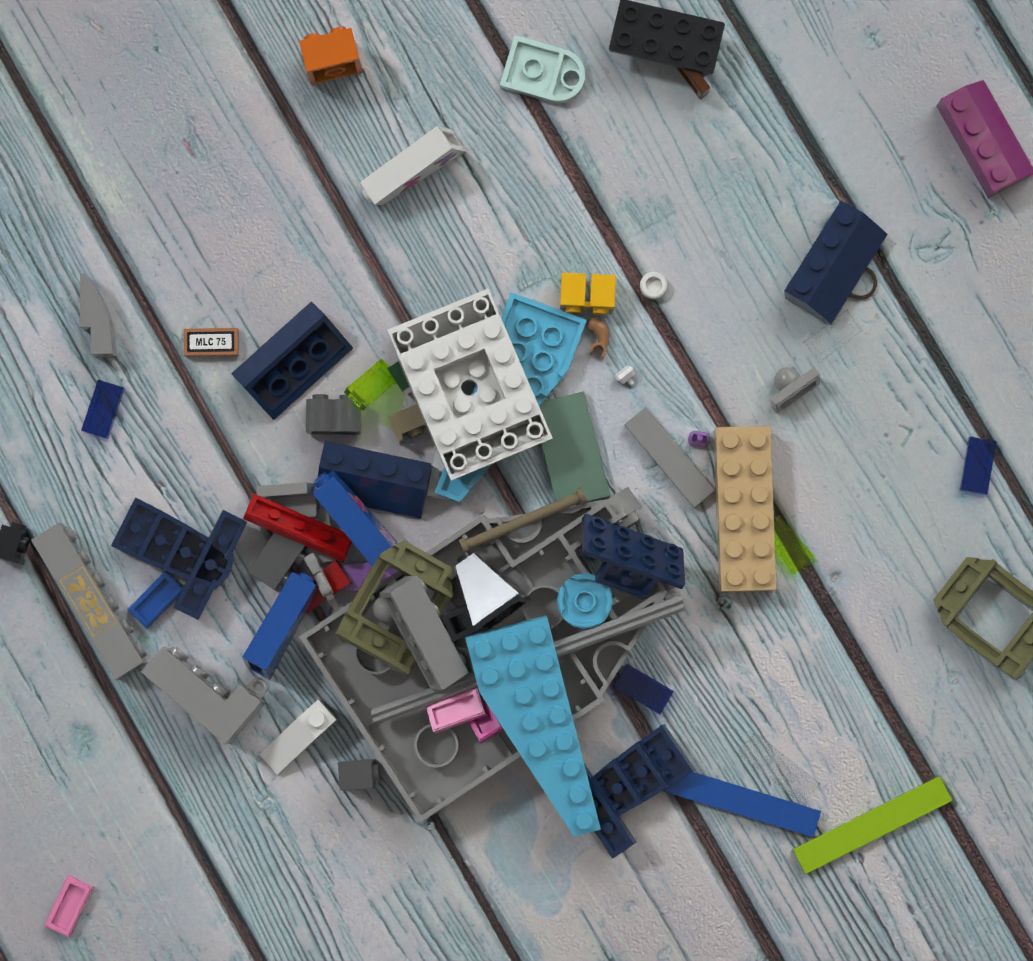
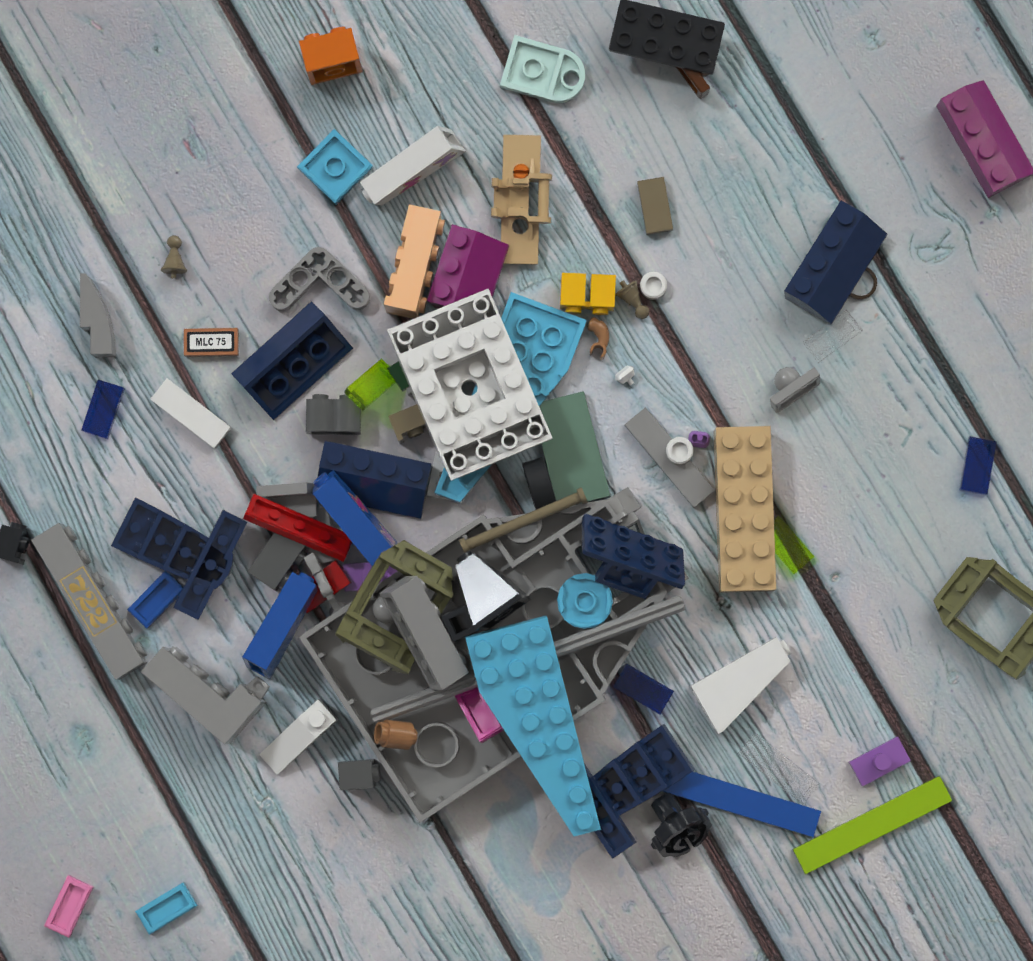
(166, 908): none -> medium azure tile
(174, 263): none -> dark tan piece
(190, 413): none -> white tile
(324, 273): none -> light grey beam
(335, 166): none -> medium azure tile
(395, 734): none -> medium nougat brick
(414, 262): none -> light nougat wedge
(456, 710): bright pink tile -> none
(467, 266): none -> magenta slope
(511, 197): none -> tan piece
(539, 482): none -> black tyre
(630, 294): none -> dark tan piece
(655, 205): none -> dark tan tile
(678, 826): none -> black piece
(679, 450): none -> white tile
(737, 684): none -> white slope
(879, 761): none -> medium lavender tile

